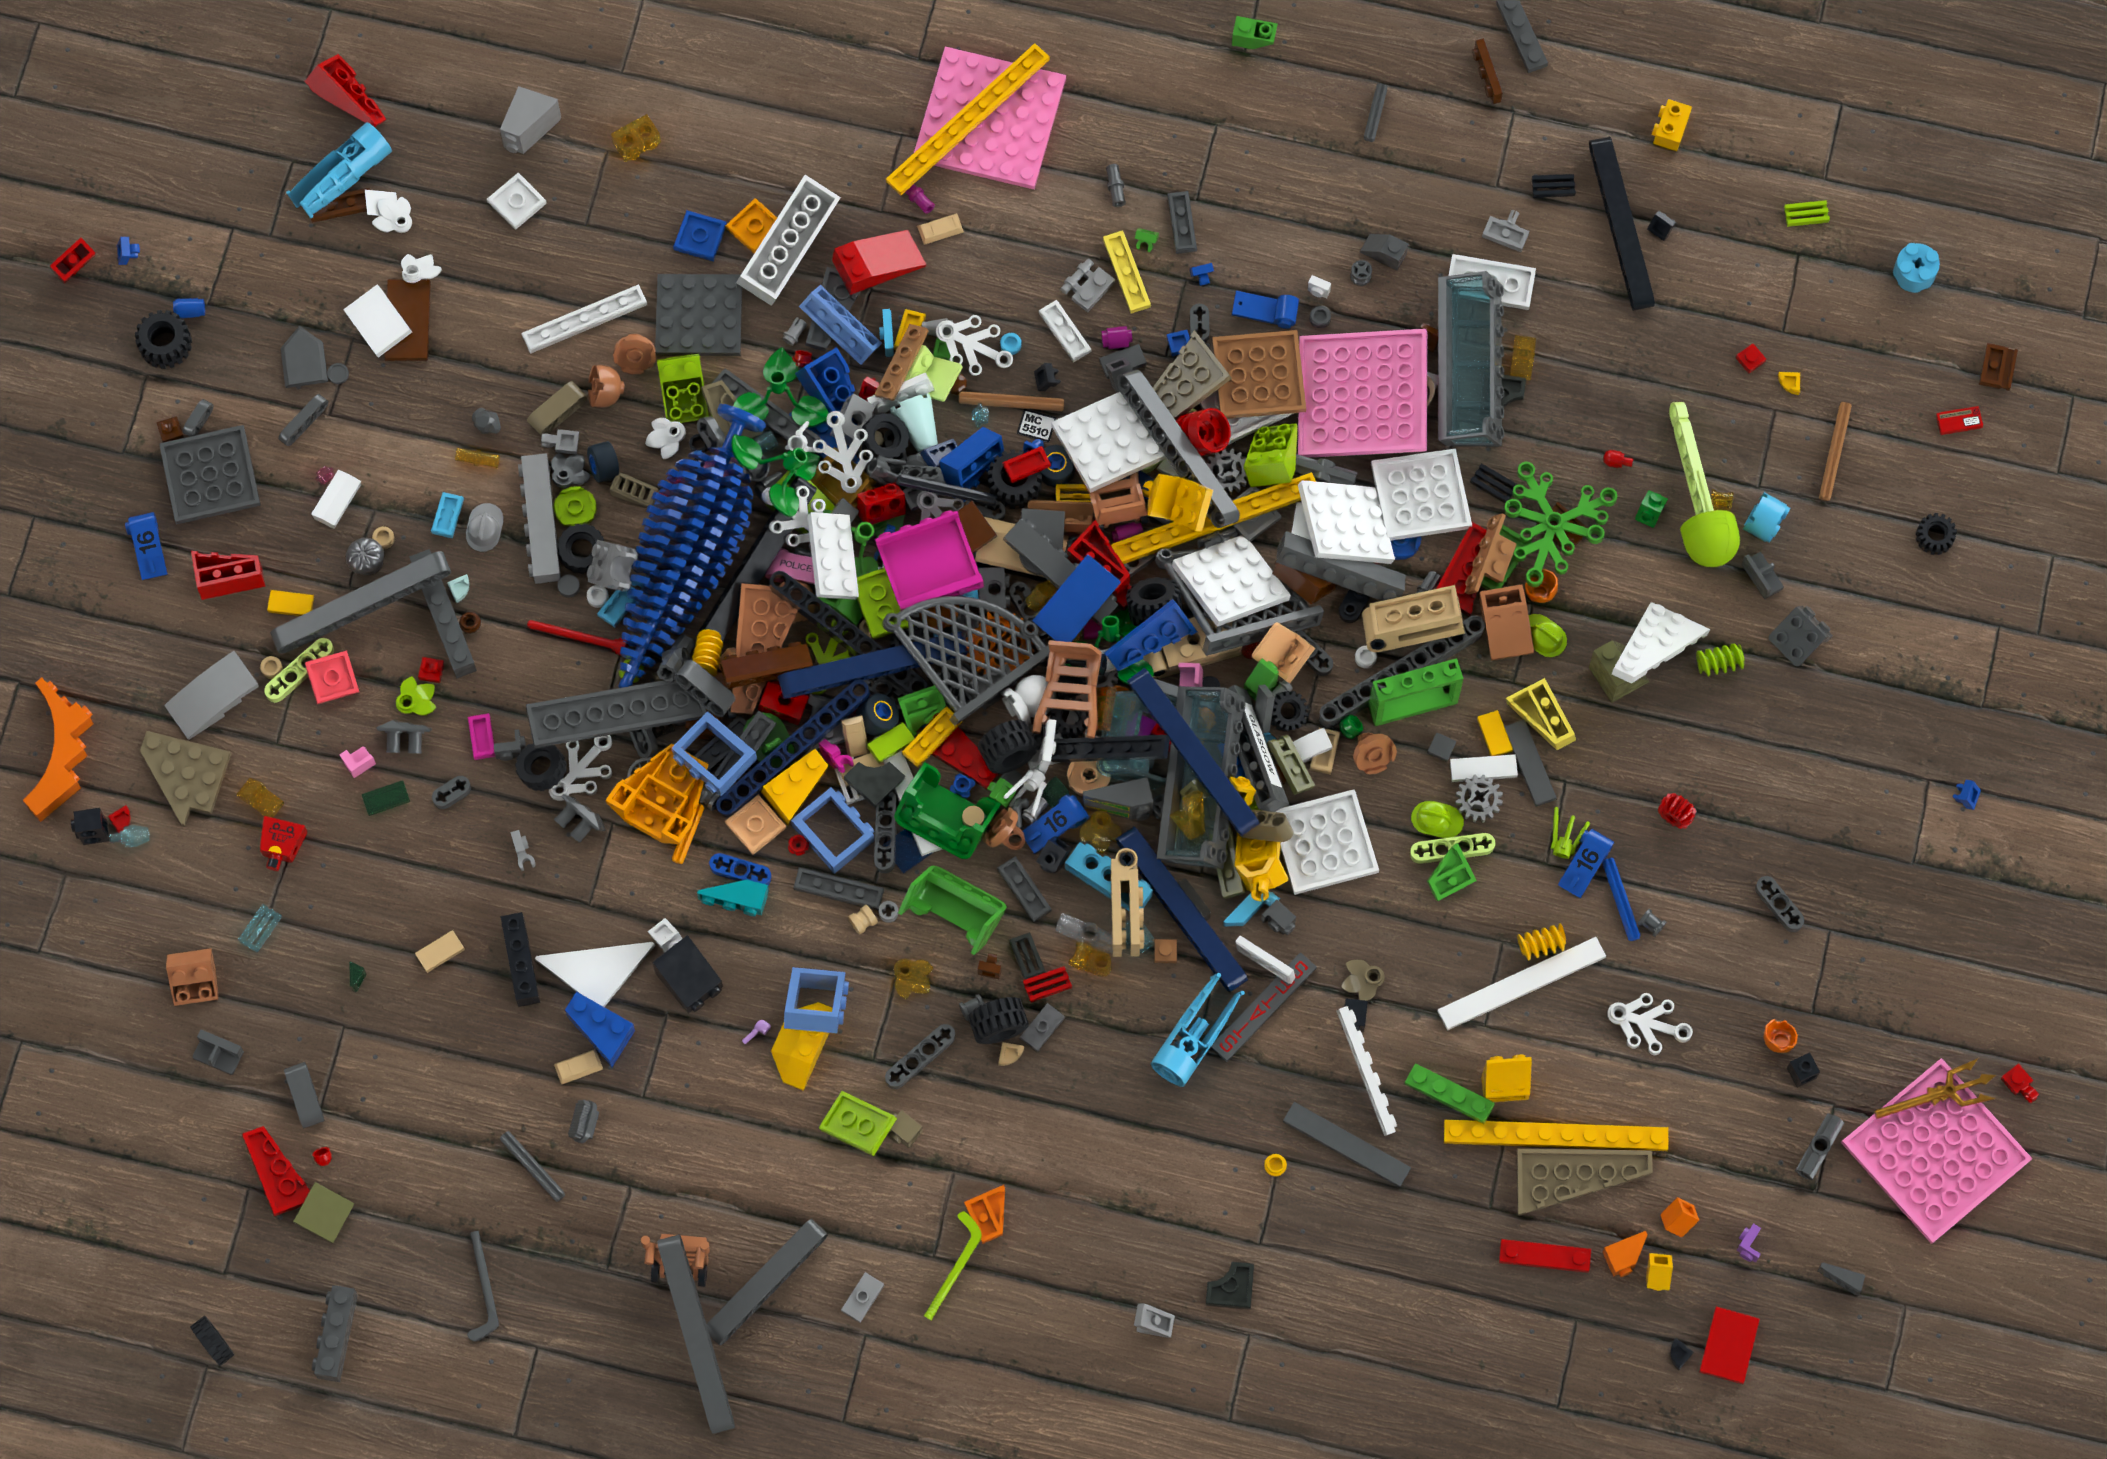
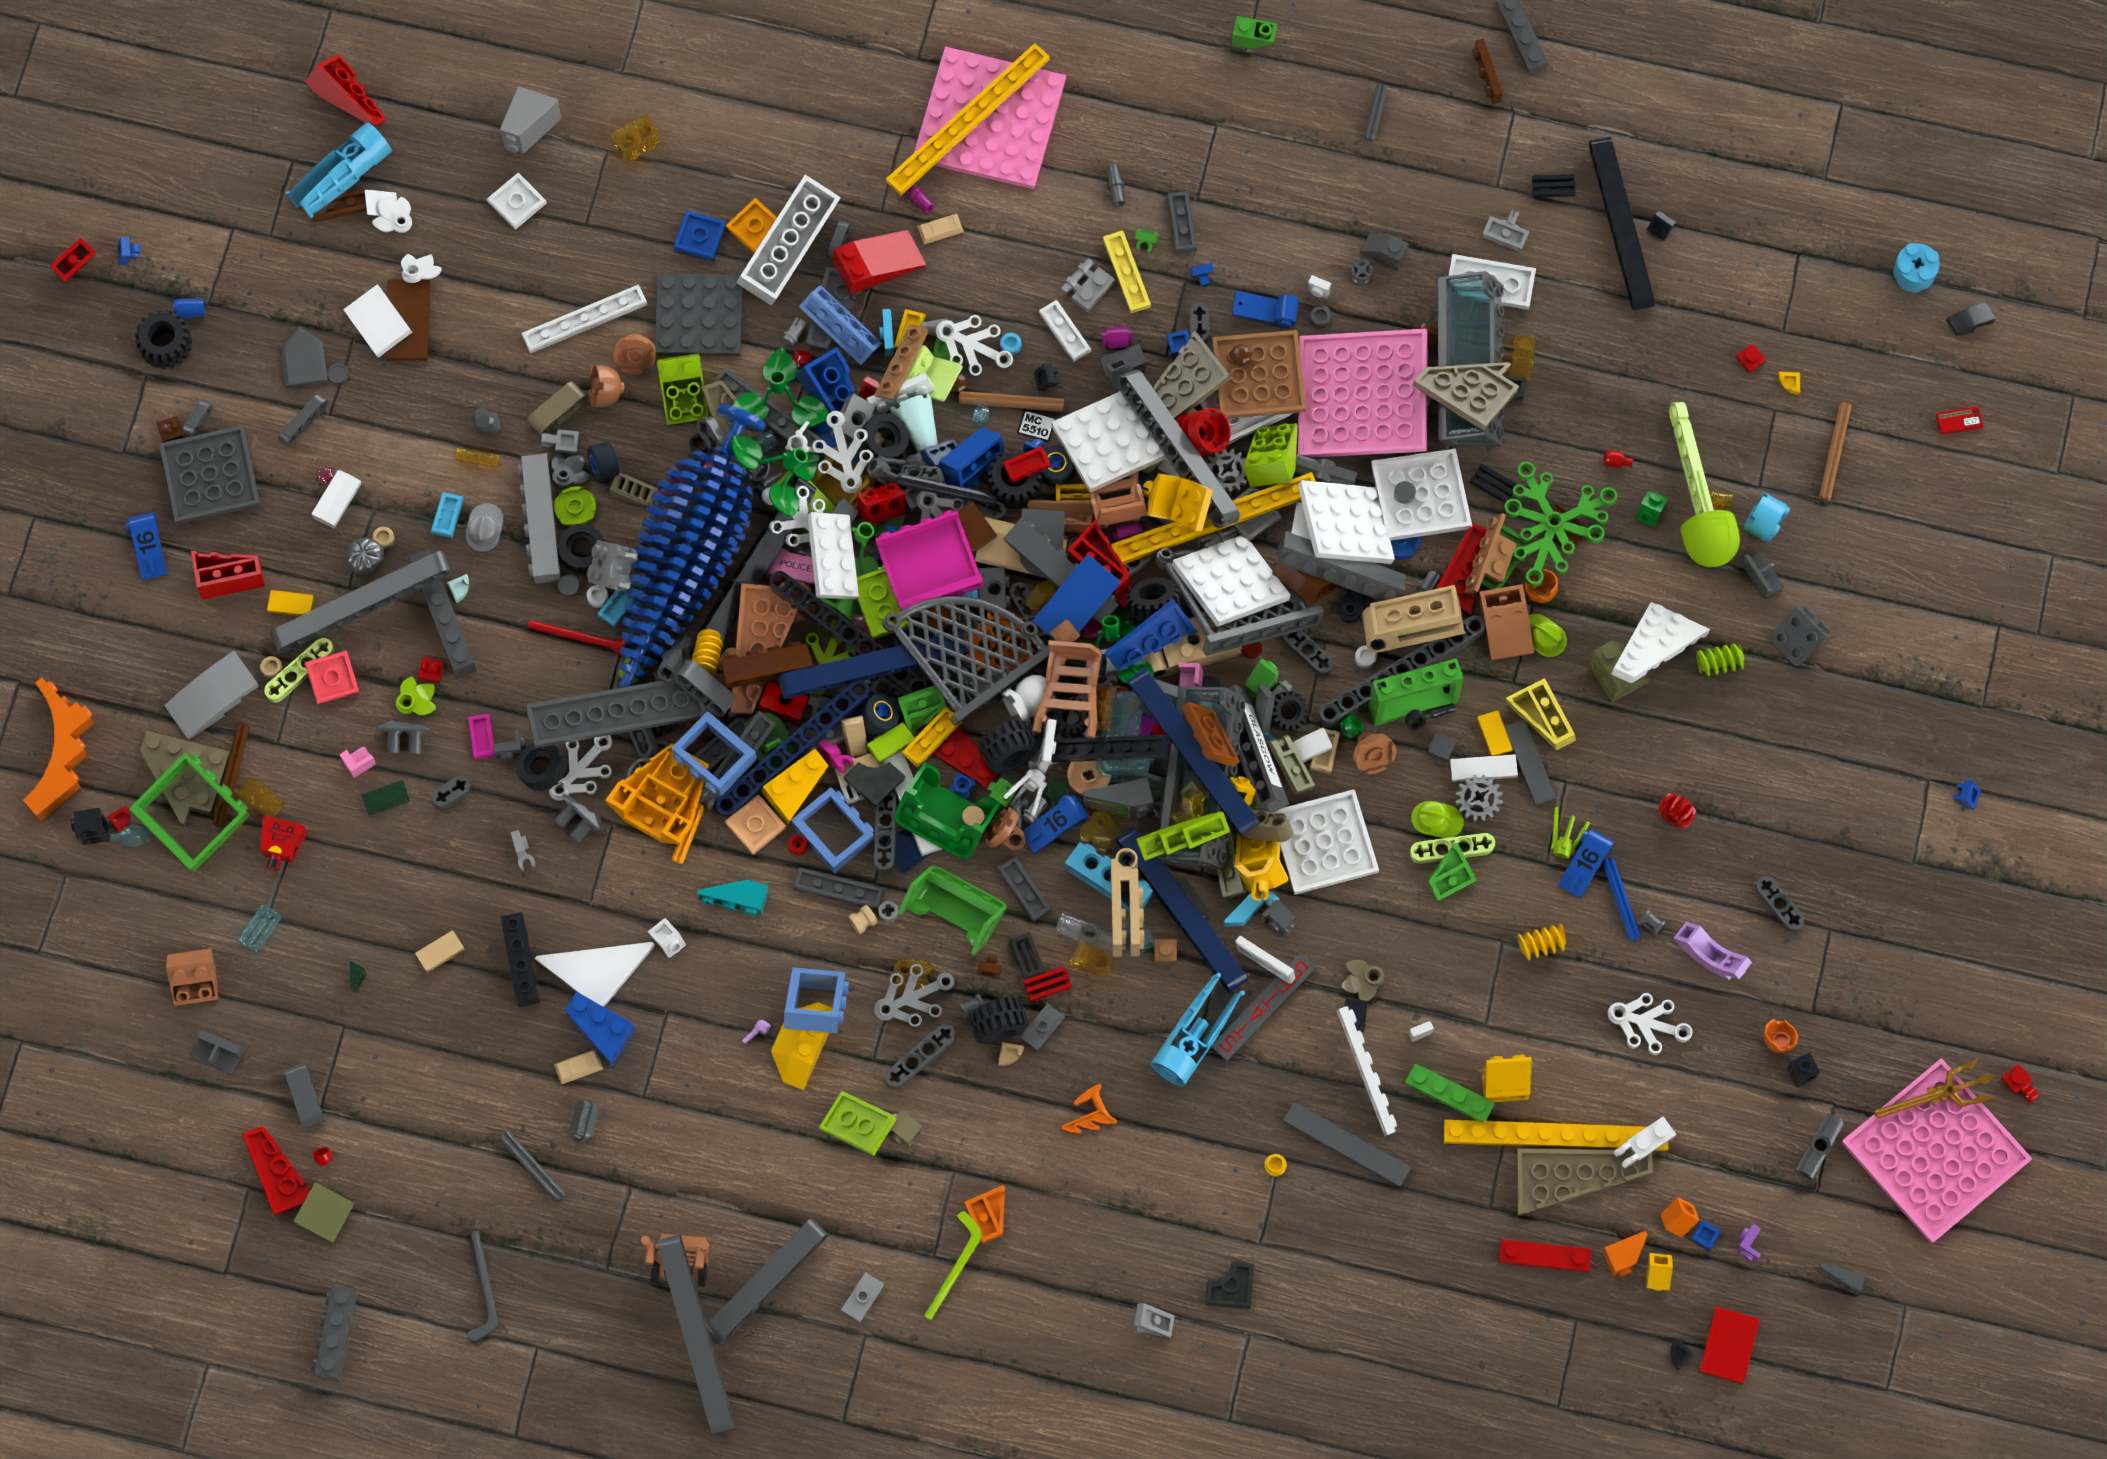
(159, 786): none -> bright green window
(212, 1340): black tyre -> none
(231, 772): none -> reddish brown axle
(470, 616): reddish brown plate -> none
(663, 437): white plate -> none
(687, 975): black slope -> none
(723, 871): blue beam -> none
(839, 237): none -> dark grey beam
(859, 622): none -> clear pink plate
(910, 997): none -> light grey plant
(1054, 855): black brick -> none
(1065, 632): none -> medium nougat plate
(1100, 1116): none -> orange piece
(1182, 835): none -> lime slope
(1210, 734): none -> dark orange plate
(1241, 355): none -> reddish brown tile
(1285, 650): light nougat bracket -> none
(1404, 492): none -> dark grey tile
(1421, 1031): none -> white tile
(1422, 719): none -> black piece
(1470, 391): none -> dark tan wing
(1521, 983): white tile -> none
(1646, 1141): none -> white hinge
(1672, 124): yellow brick -> none
(1705, 1235): none -> blue tile
(1709, 953): none -> lavender arch
(1804, 206): lime tile -> none
(1932, 545): black tyre -> none
(1968, 319): none -> black slope
(1998, 366): reddish brown plate -> none

